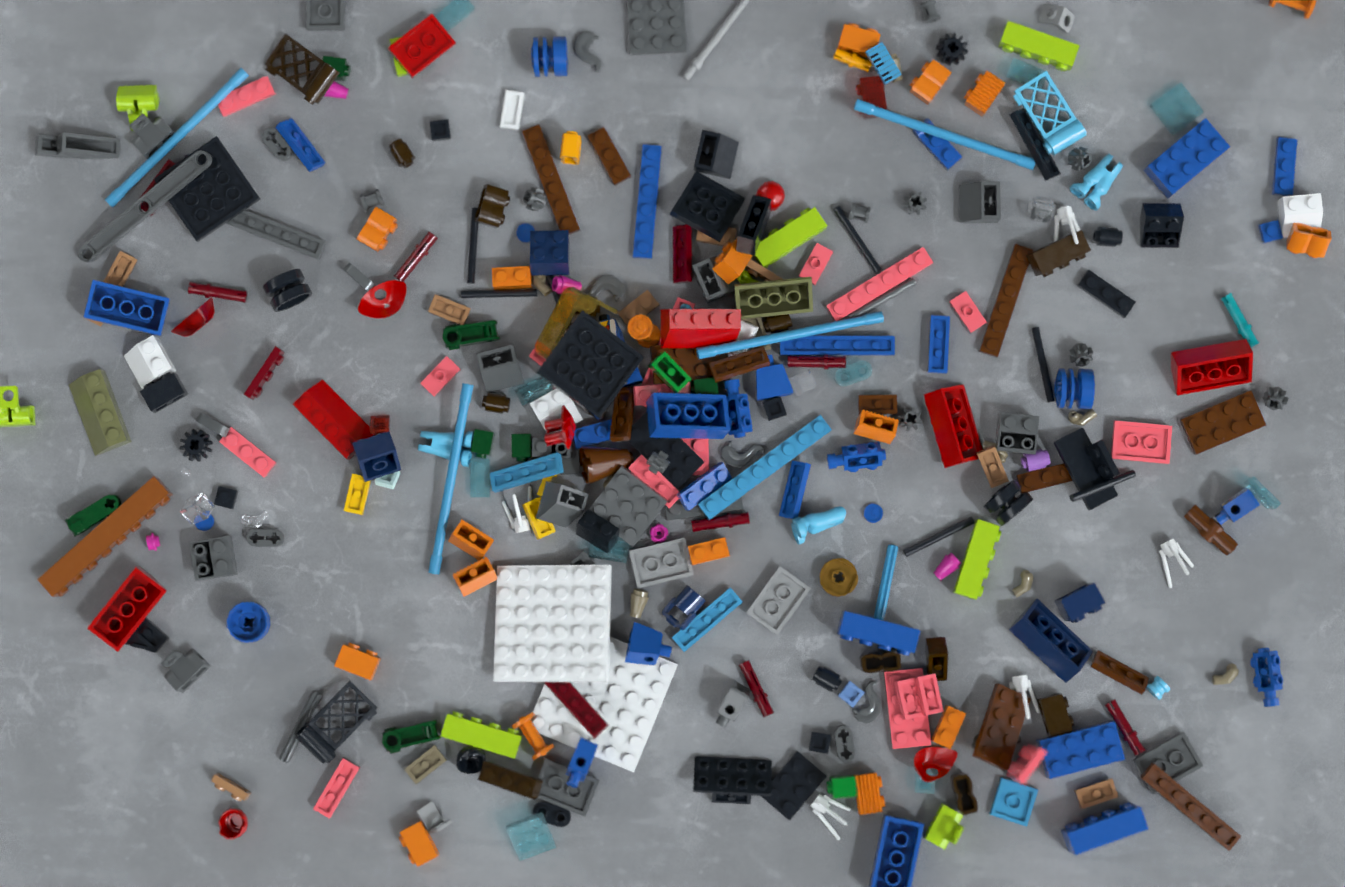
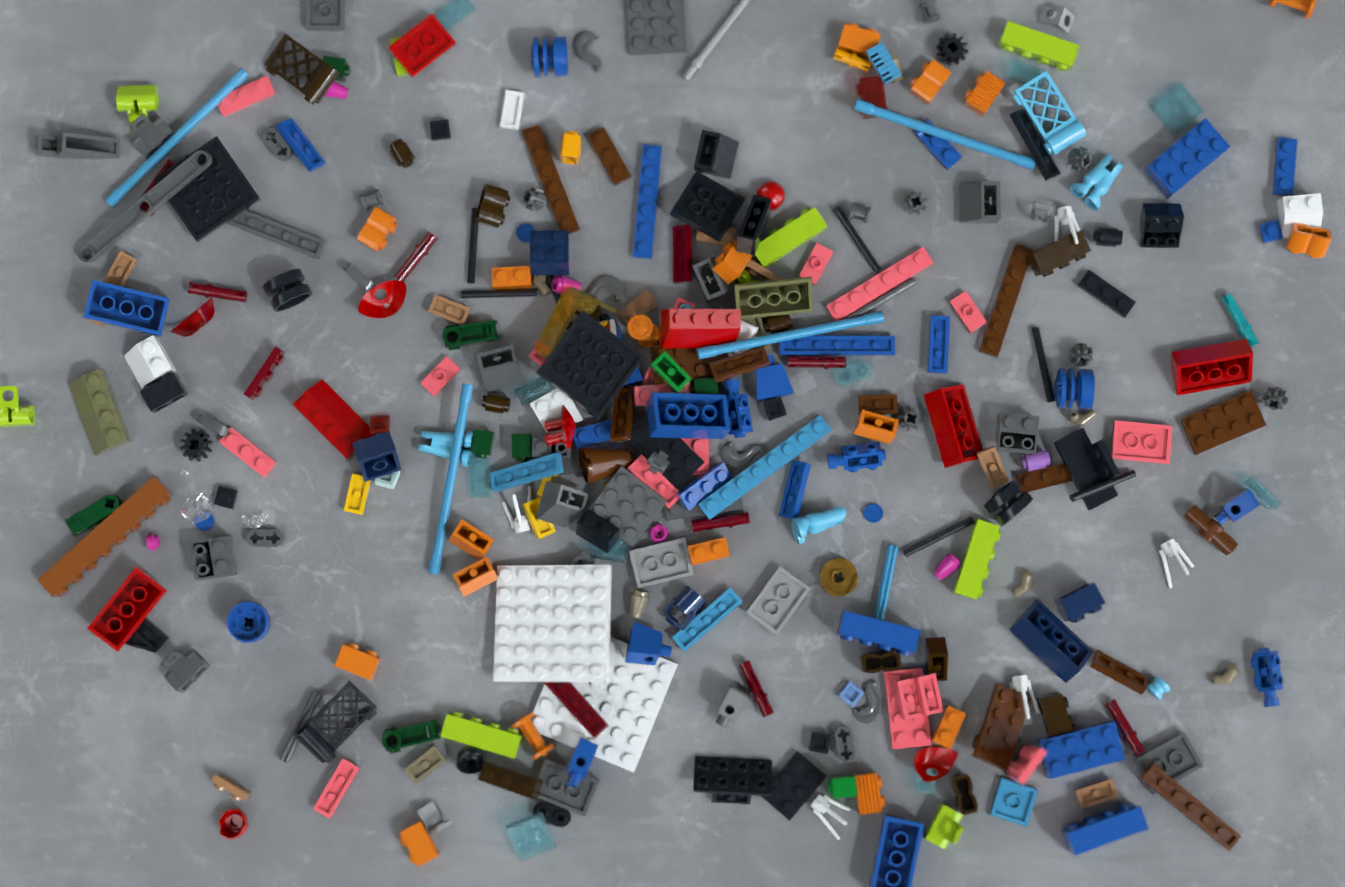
(827, 679): black brick -> none
(1002, 454): dark tan arm -> none

